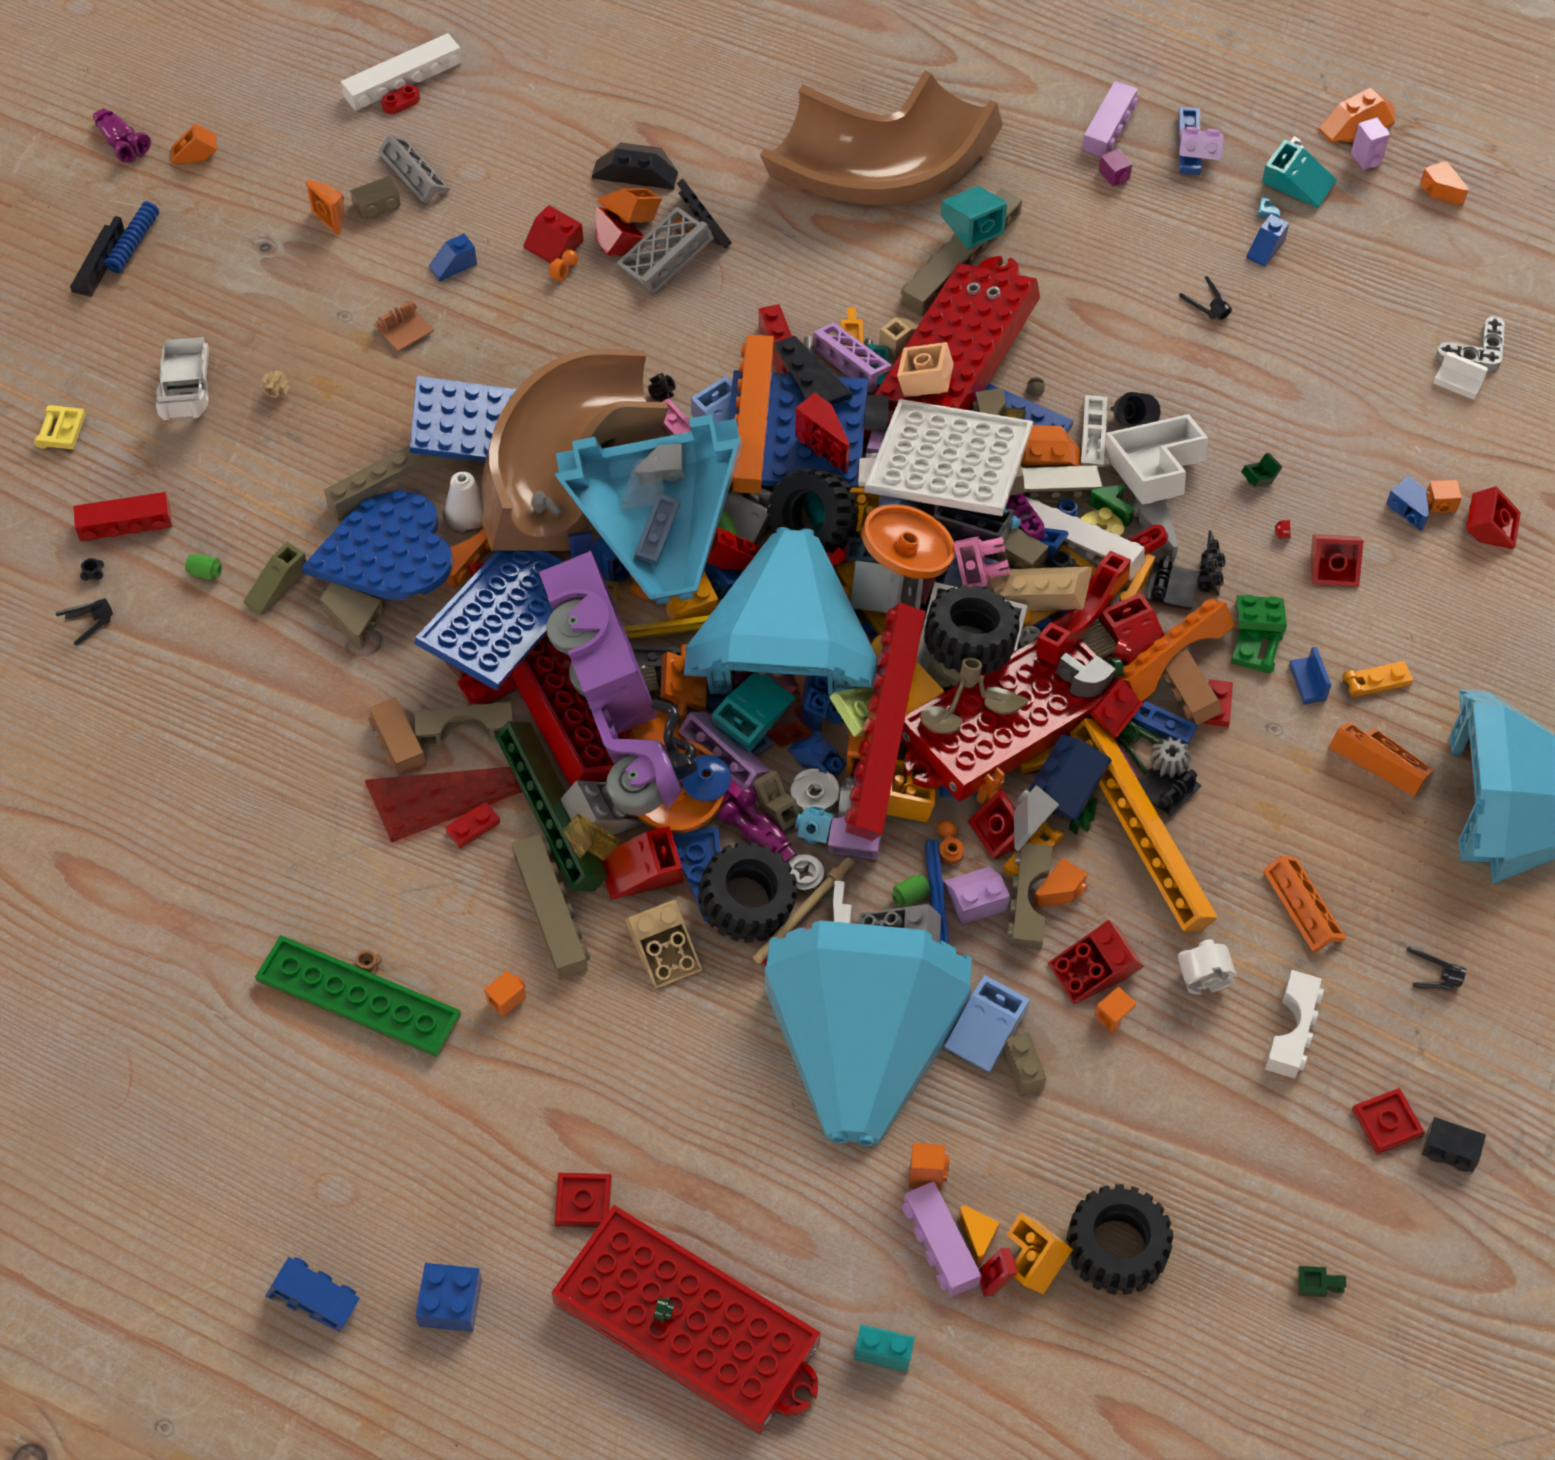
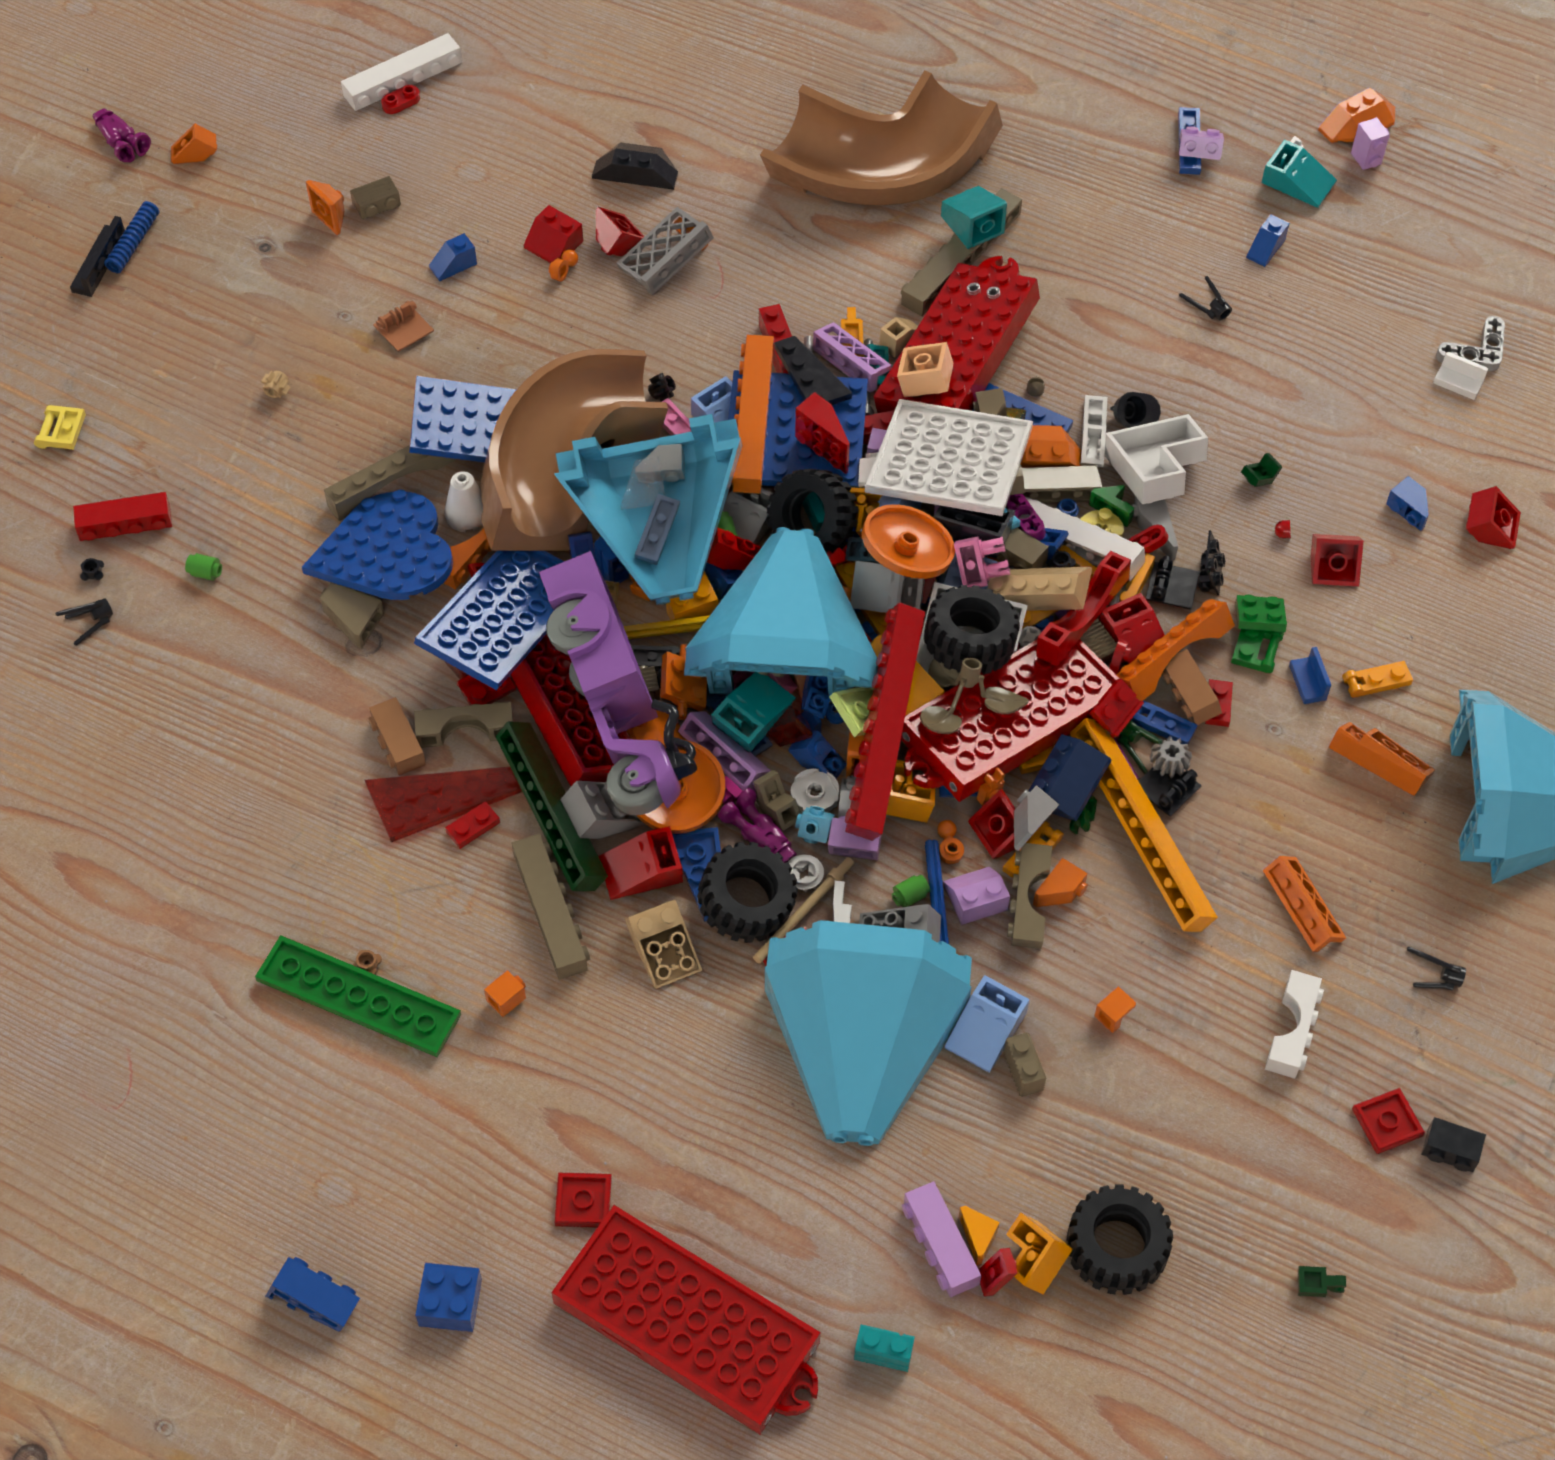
(183, 371): white piece -> none
(276, 578): olive slope -> none
(412, 168): light grey fence -> none
(541, 502): light grey plate -> none
(589, 837): clear yellow slope -> none
(632, 204): orange slope -> none
(663, 1310): dark green plate -> none
(698, 209): black wing -> none
(711, 787): blue dish -> none
(876, 413): black slope -> none
(928, 1165): orange brick -> none
(1088, 679): dark grey brick -> none
(1095, 963): red slope -> none
(1110, 119): lavender brick -> none
(1115, 167): magenta brick -> none
(1116, 663): dark green plate -> none
(1207, 967): white brick -> none
(1267, 208): medium azure tile -> none
(1443, 496): orange brick -> none
(1444, 183): orange slope -> none

